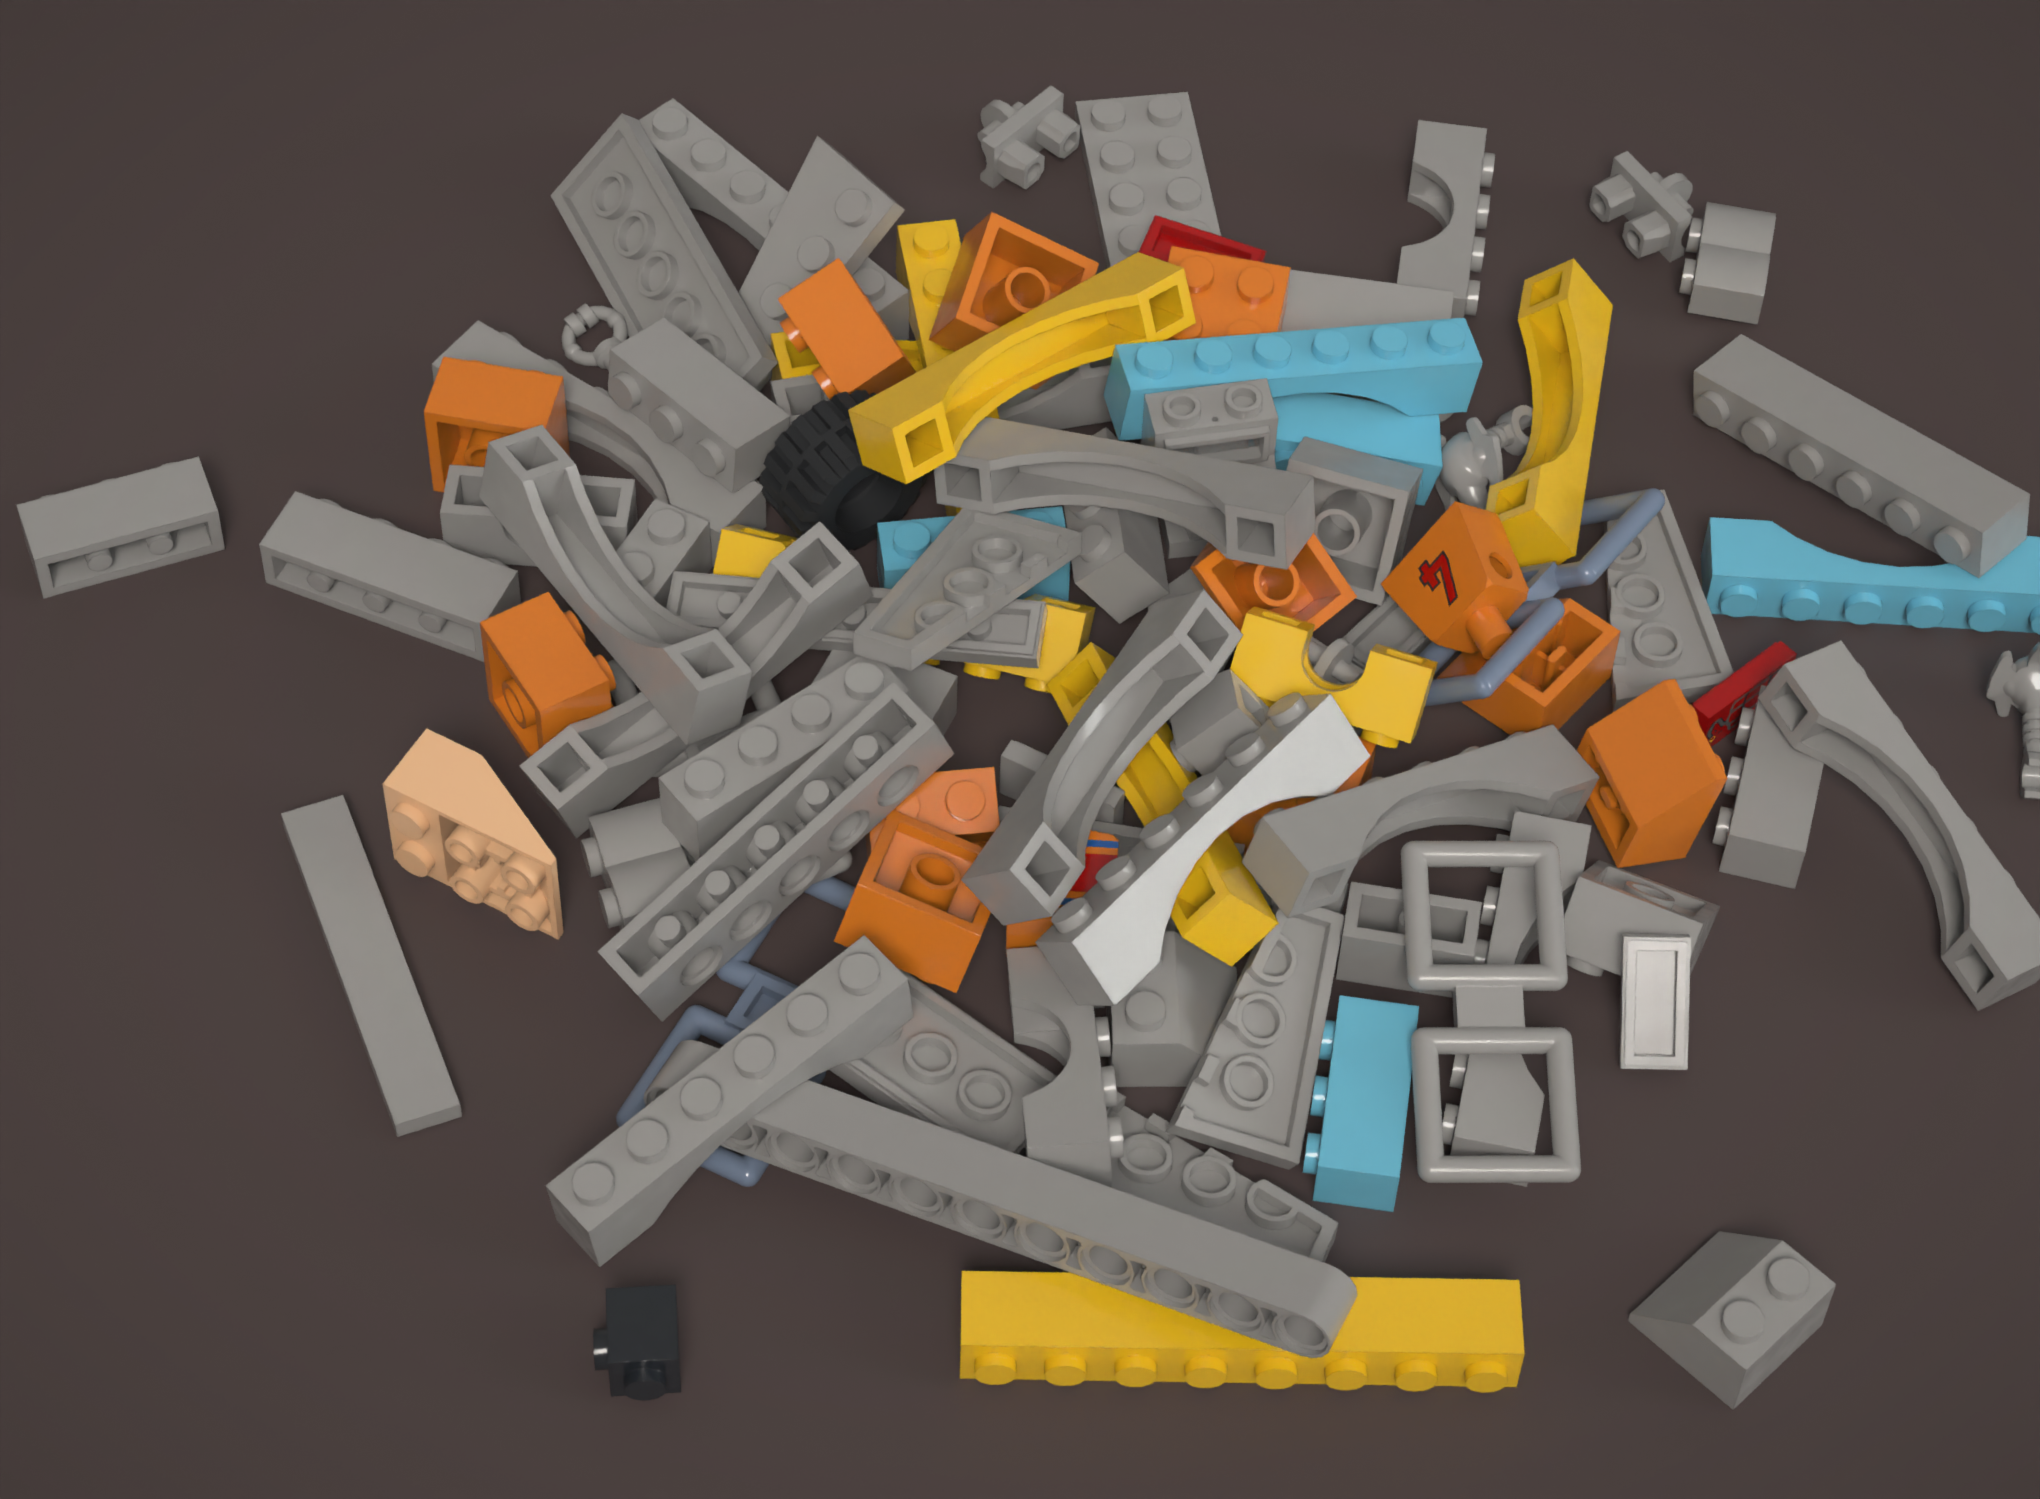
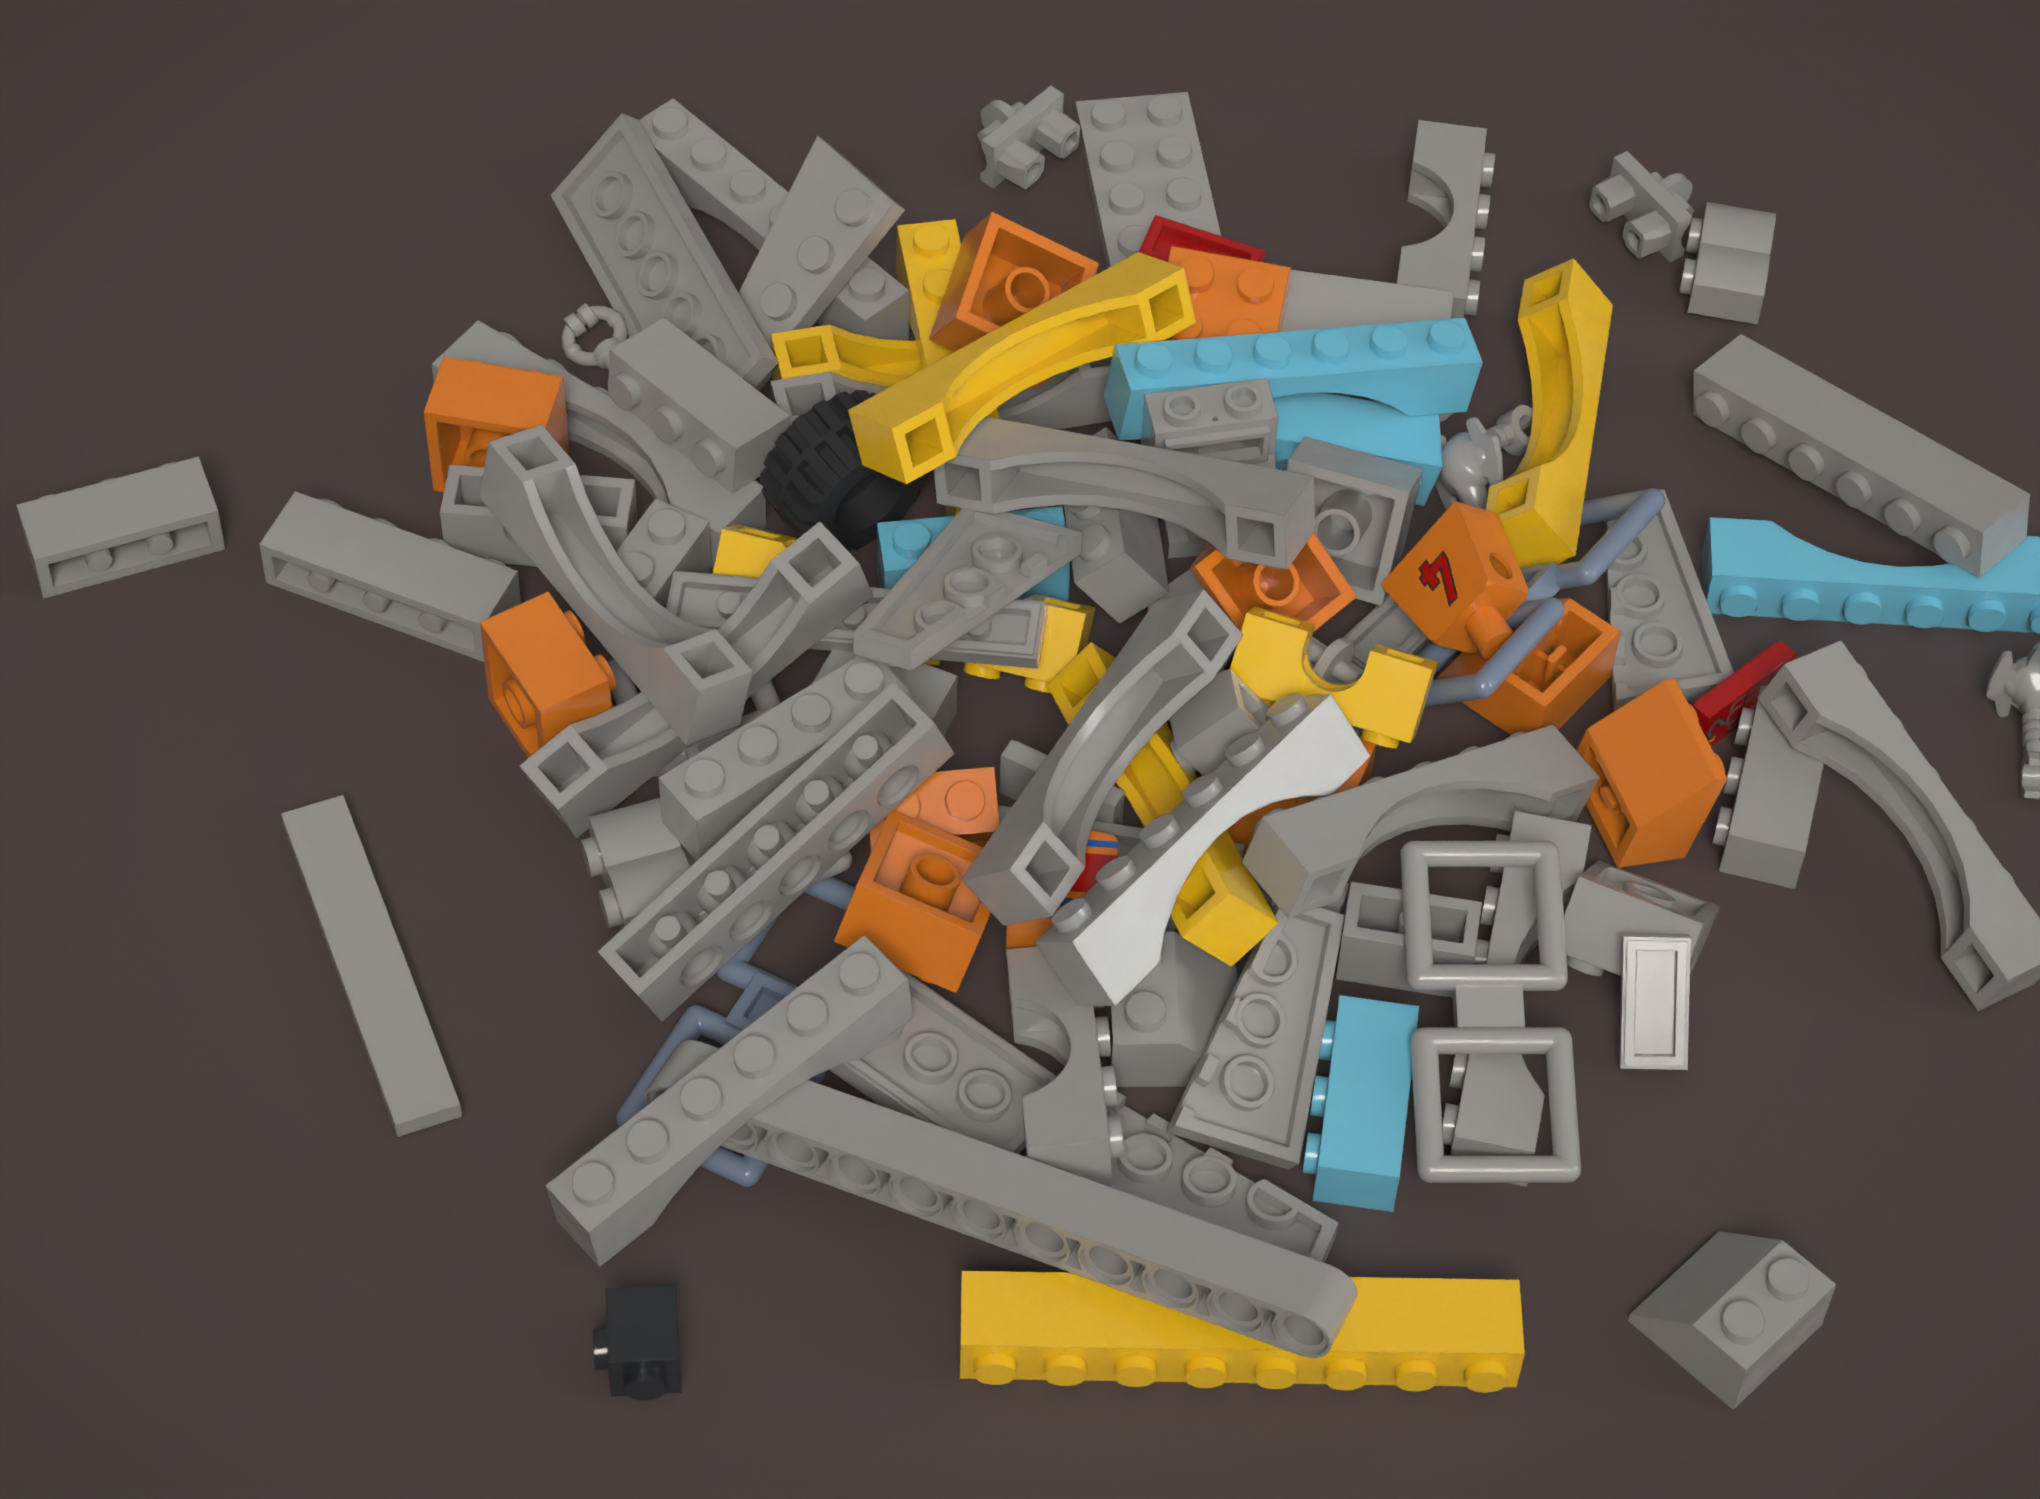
(468, 832): light nougat slope -> none
(843, 333): orange slope -> none

